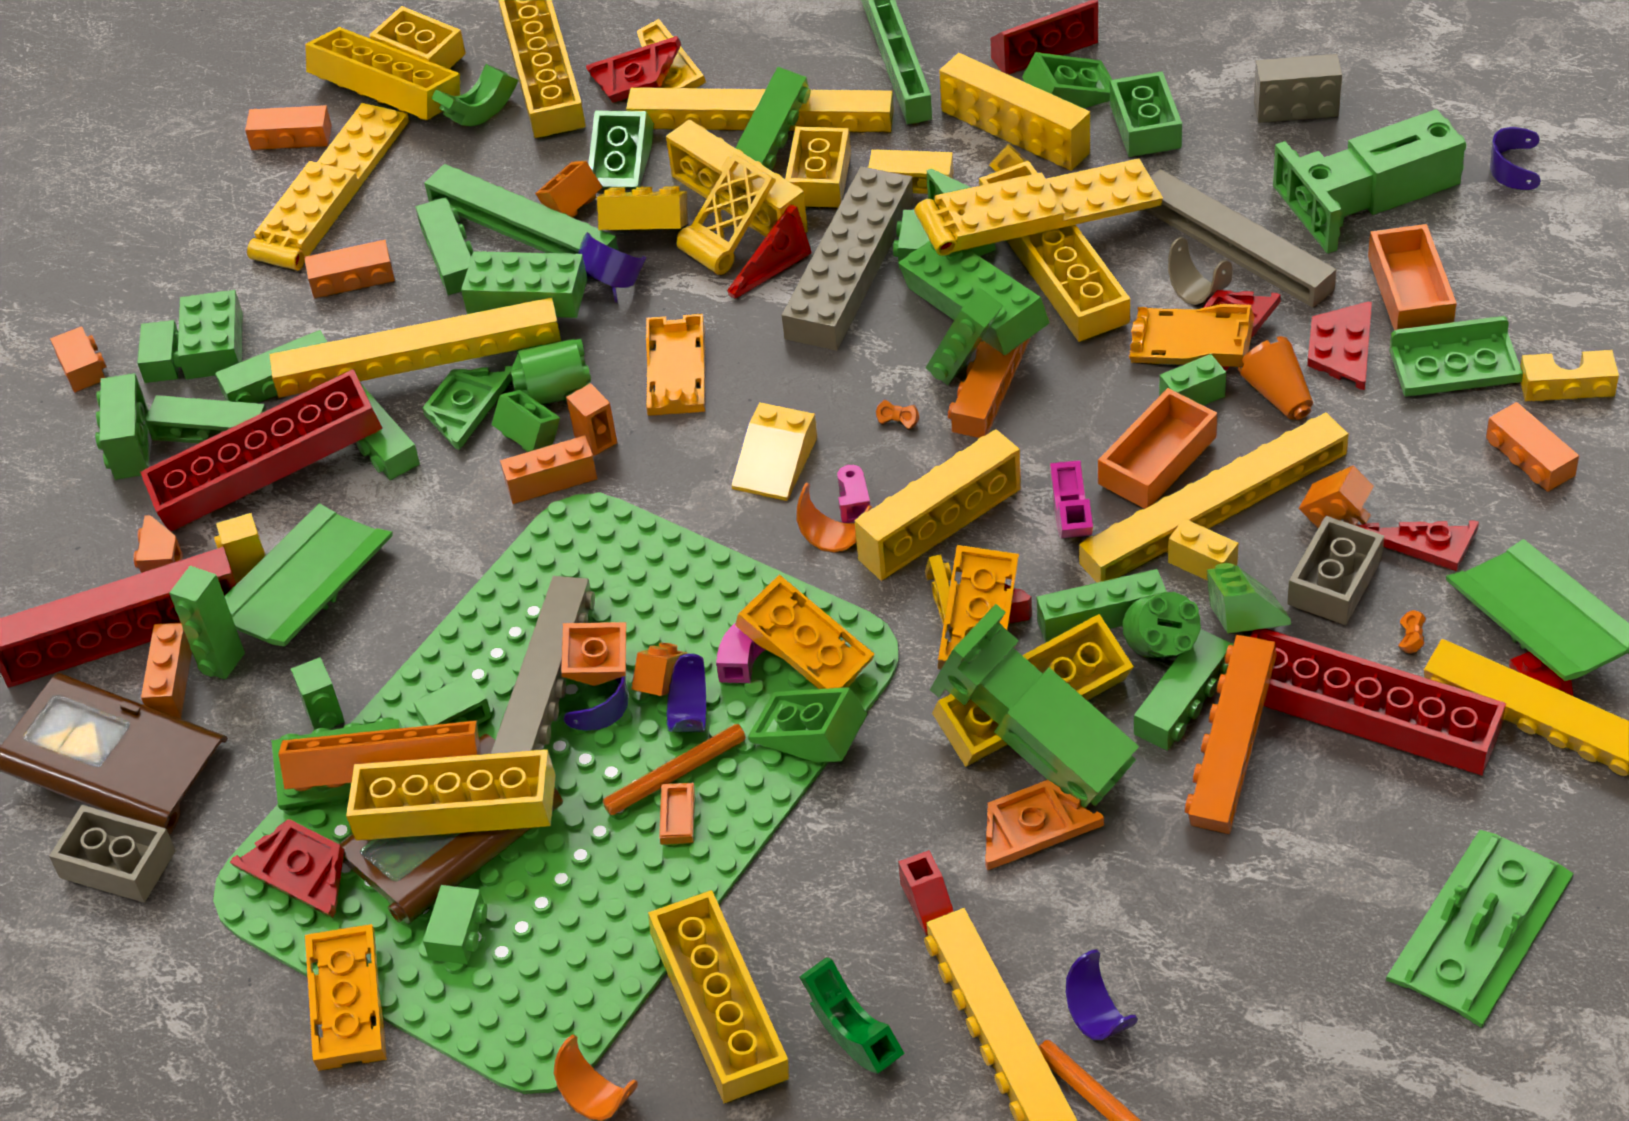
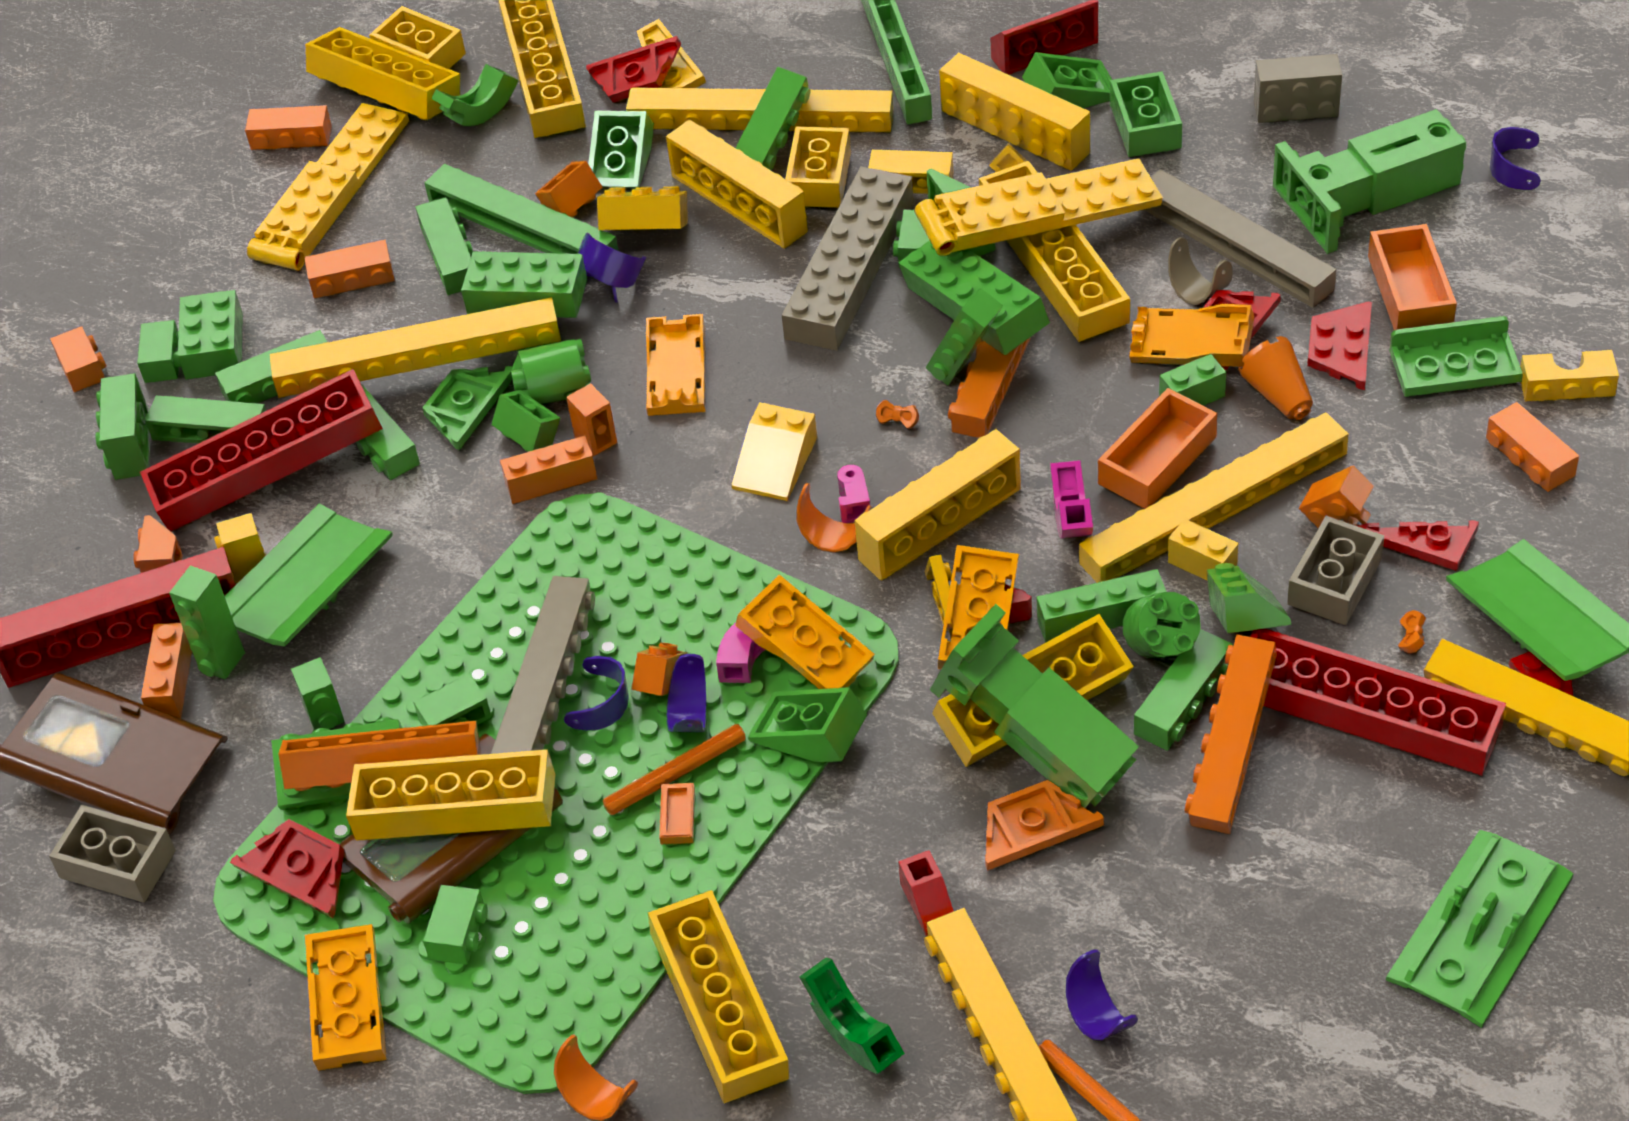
(594, 652): orange slope -> none
(712, 248): yellow piece -> none
(779, 250): red wing -> none

